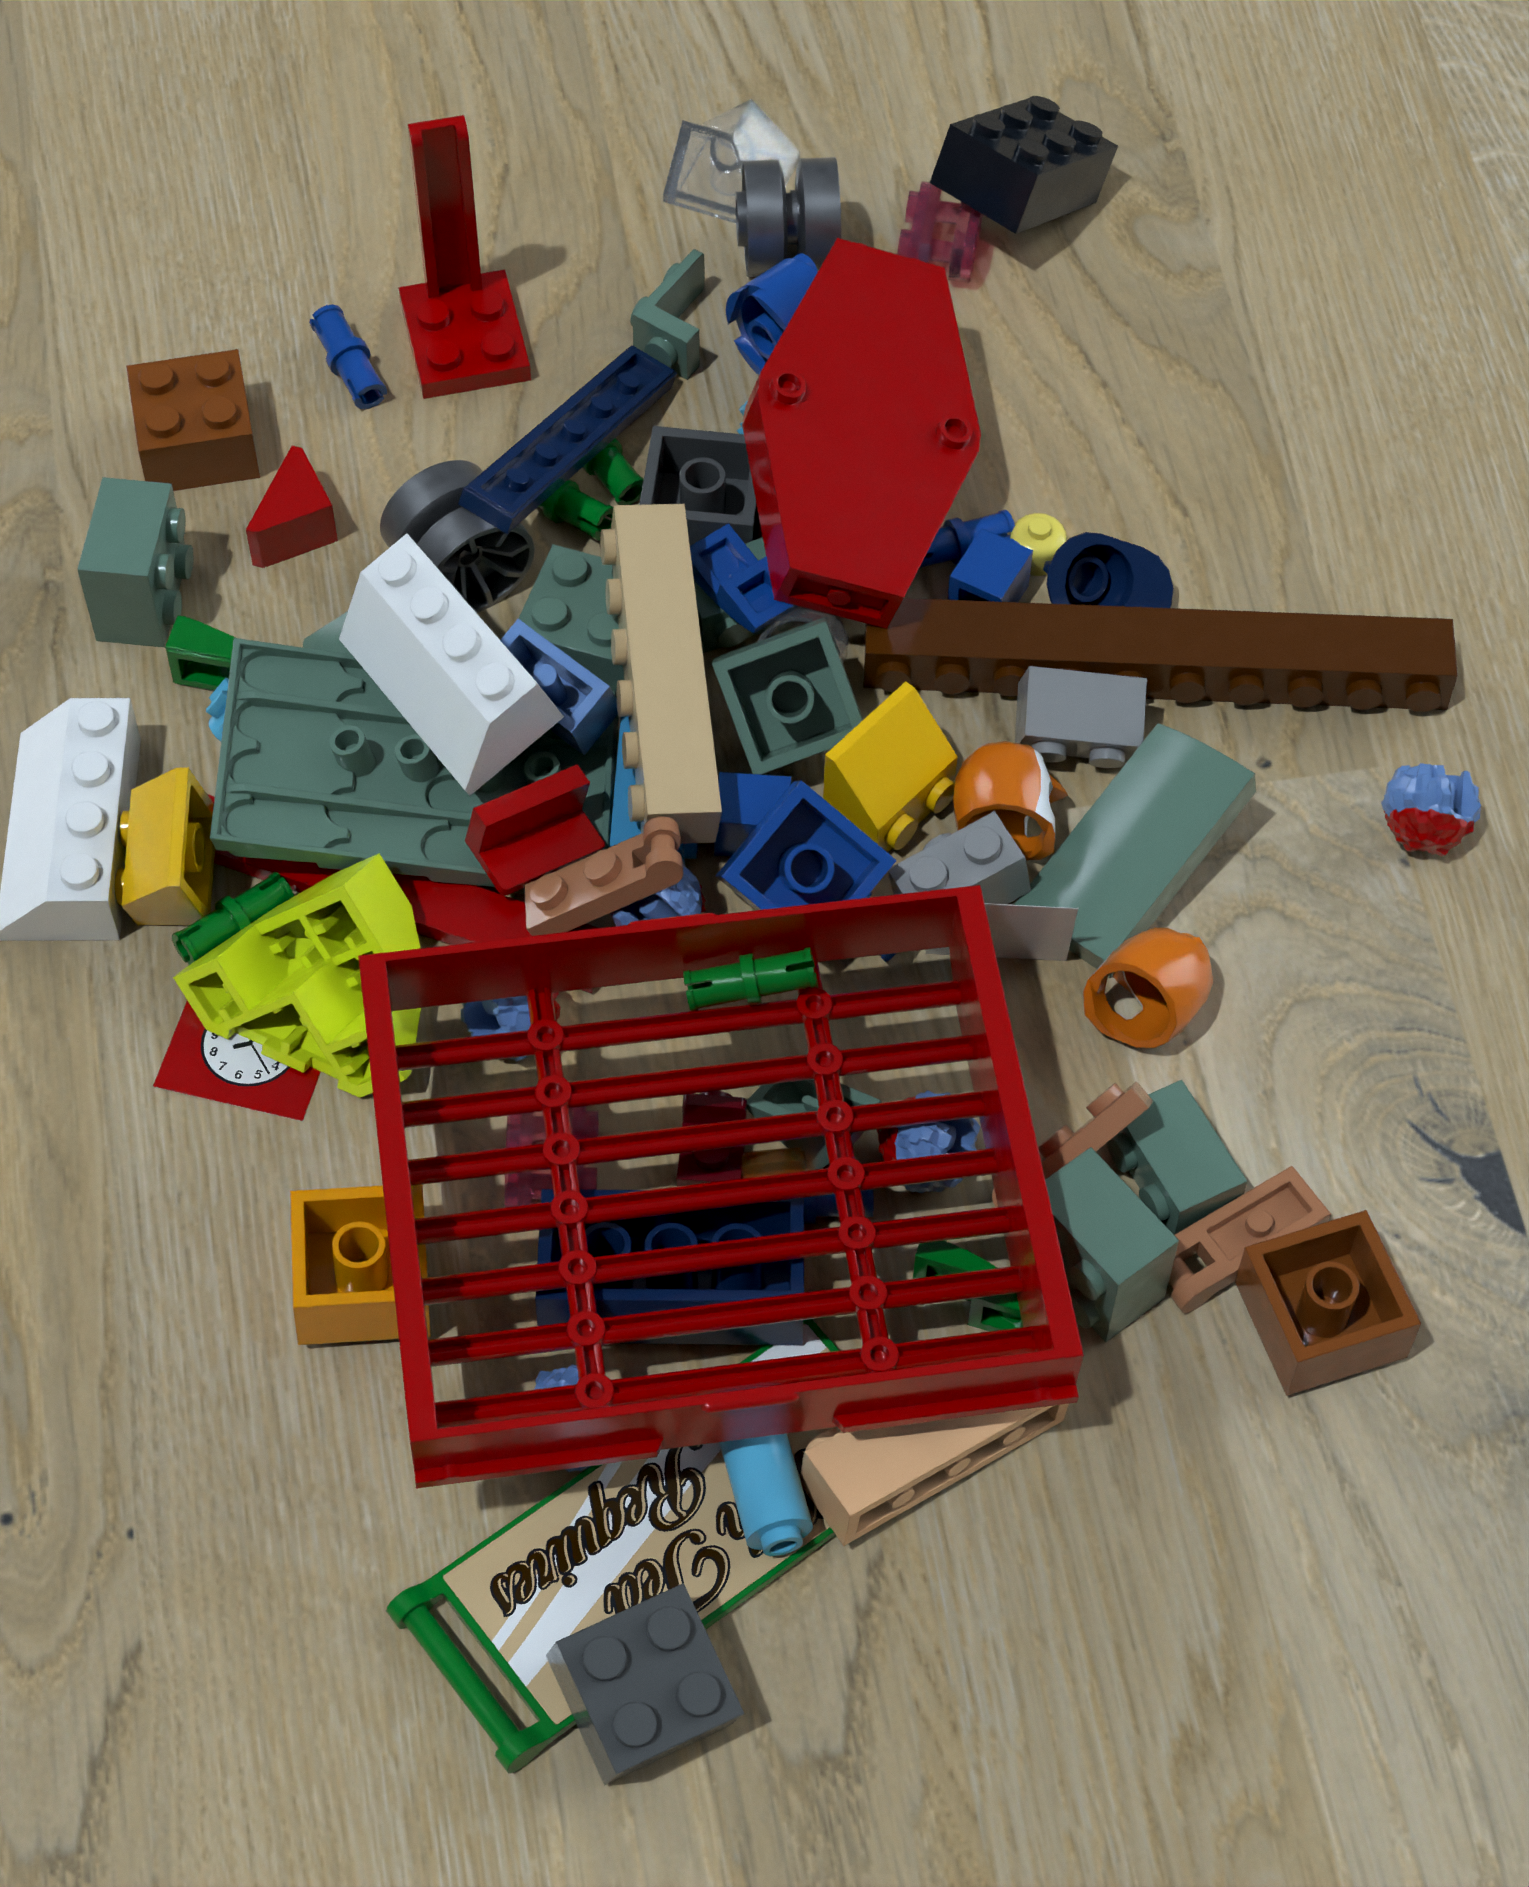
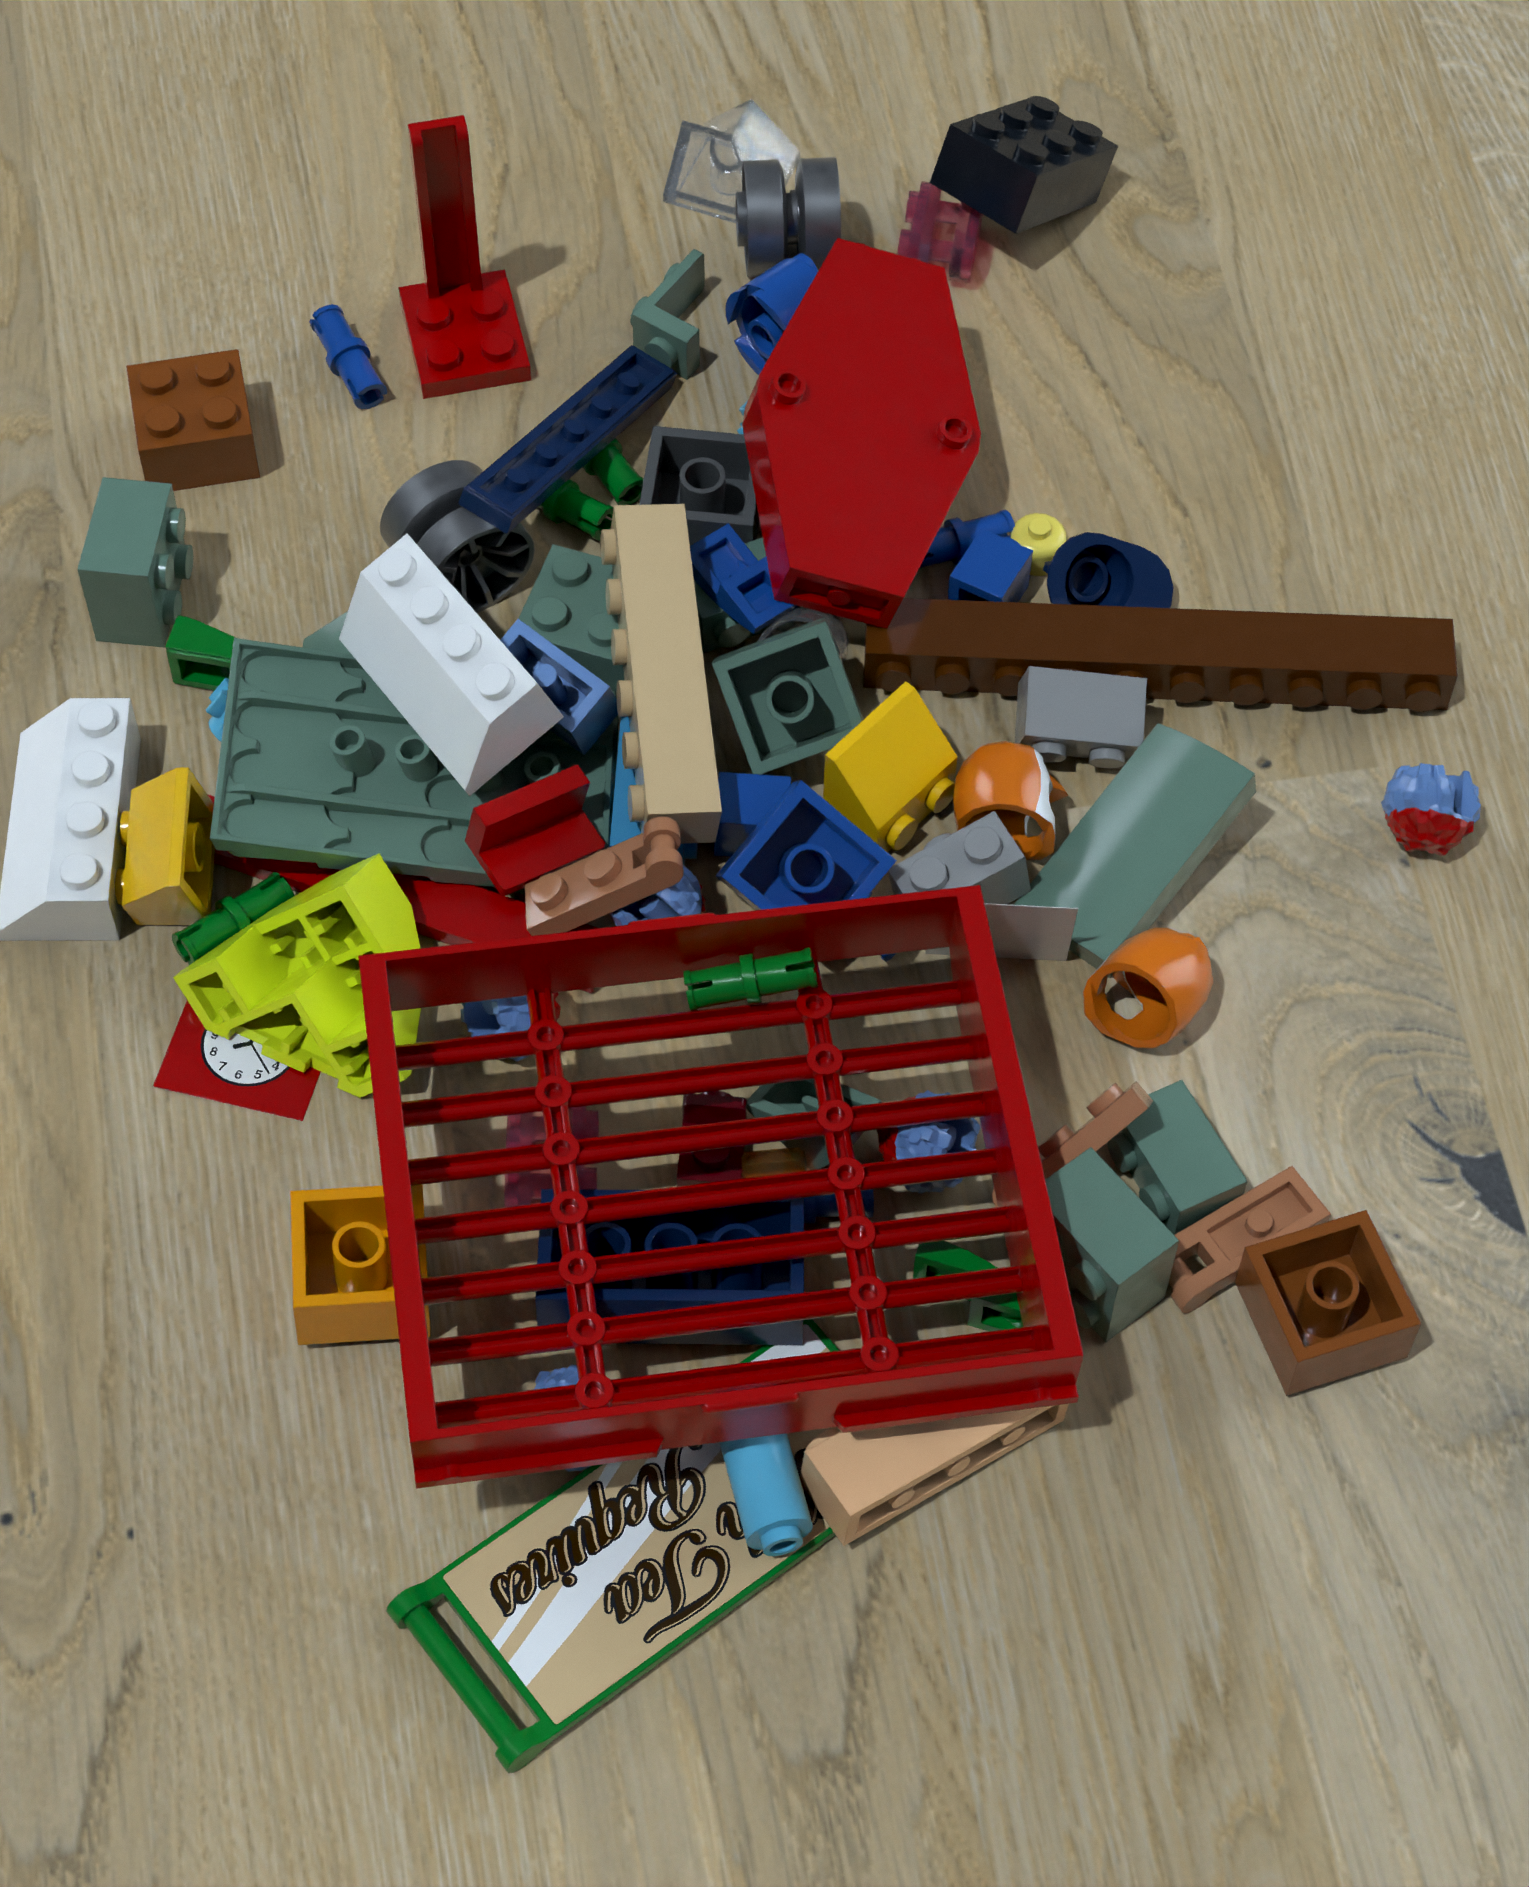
(292, 514): red slope -> none
(644, 1683): dark grey brick -> none

